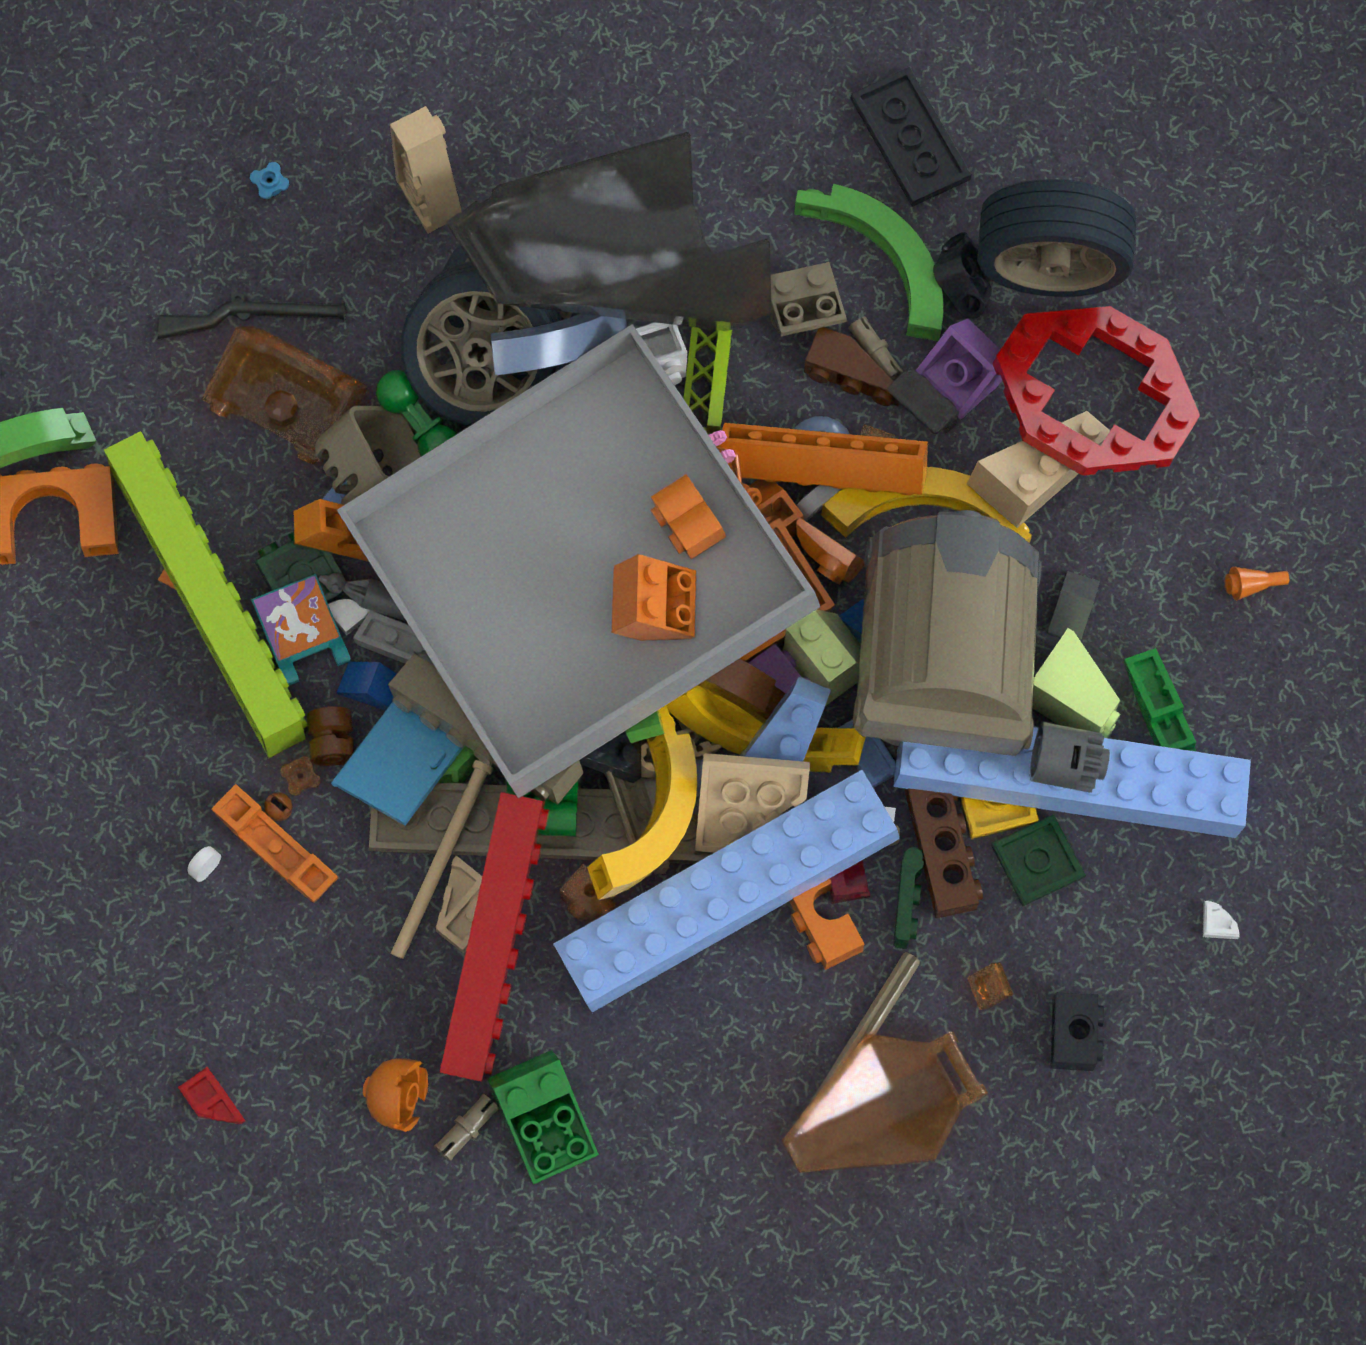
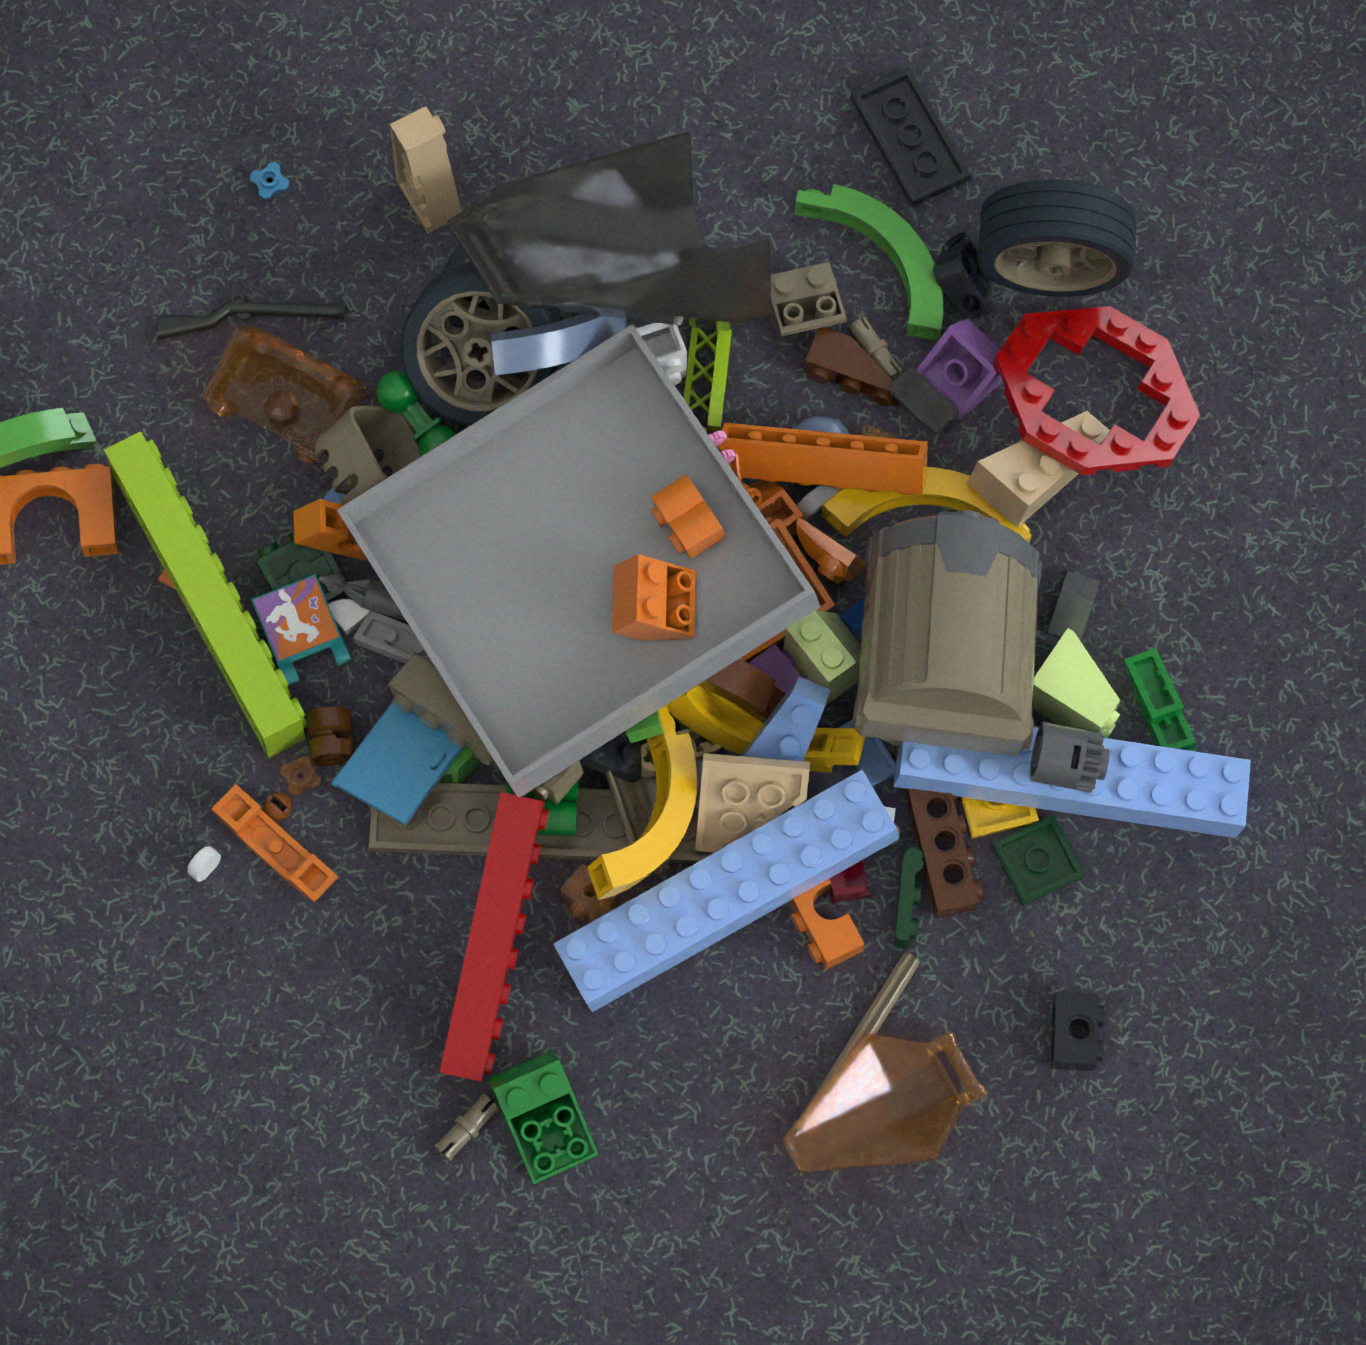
(209, 1098): red tile -> none
(367, 683): blue slope -> none
(394, 1091): orange cylinder -> none
(441, 858): tan bar -> none
(459, 904): tan wing -> none
(990, 985): clear orange plate -> none
(1218, 922): white tile -> none
(1245, 582): orange cone -> none

